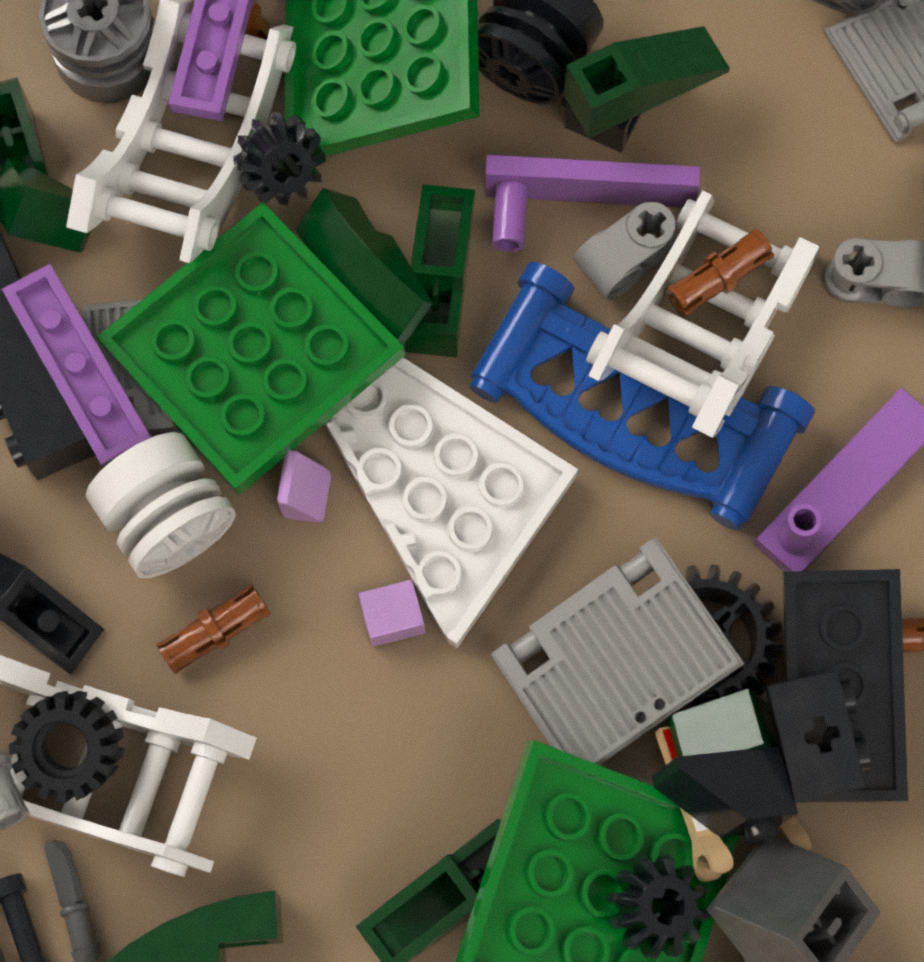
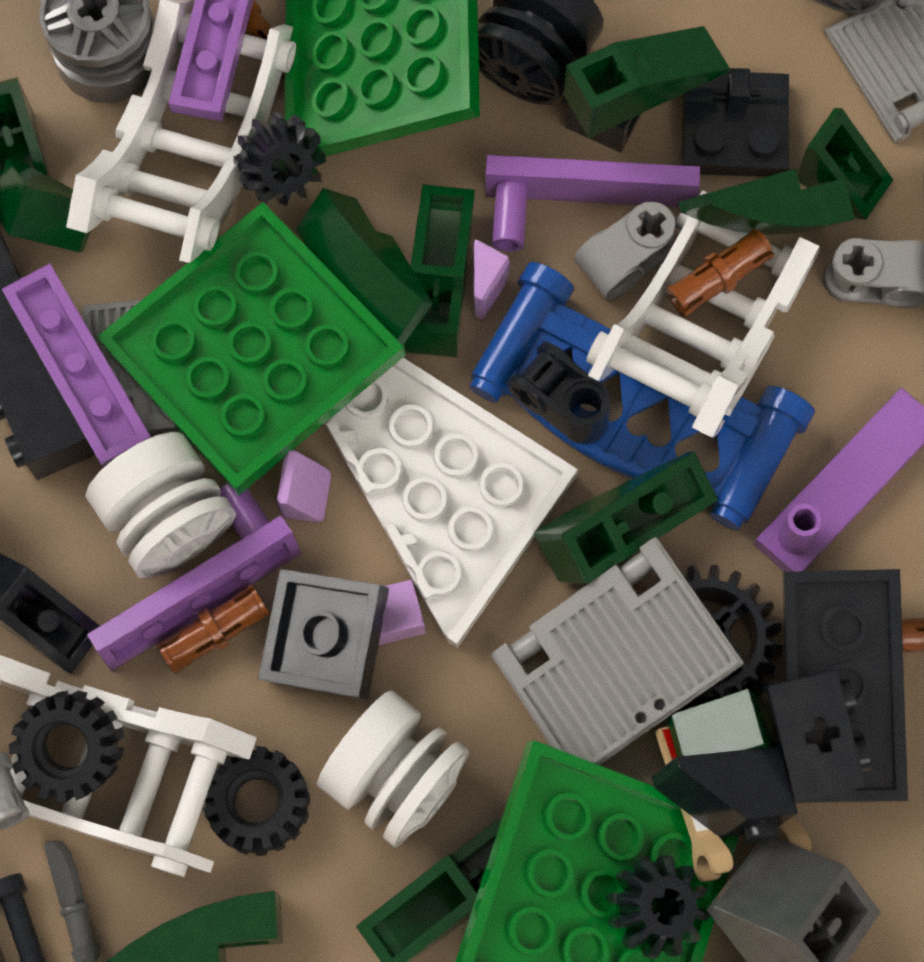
(261, 550): none -> medium lavender piece
(276, 830): none -> black tyre
(324, 633): none -> hinge
(393, 768): none -> white wheel
(490, 277): none -> lavender slope
(557, 385): none -> black piece
(624, 518): none -> dark green slope
(738, 124): none -> black hinge
(773, 205): none -> dark green slope
(843, 153): none -> dark green slope

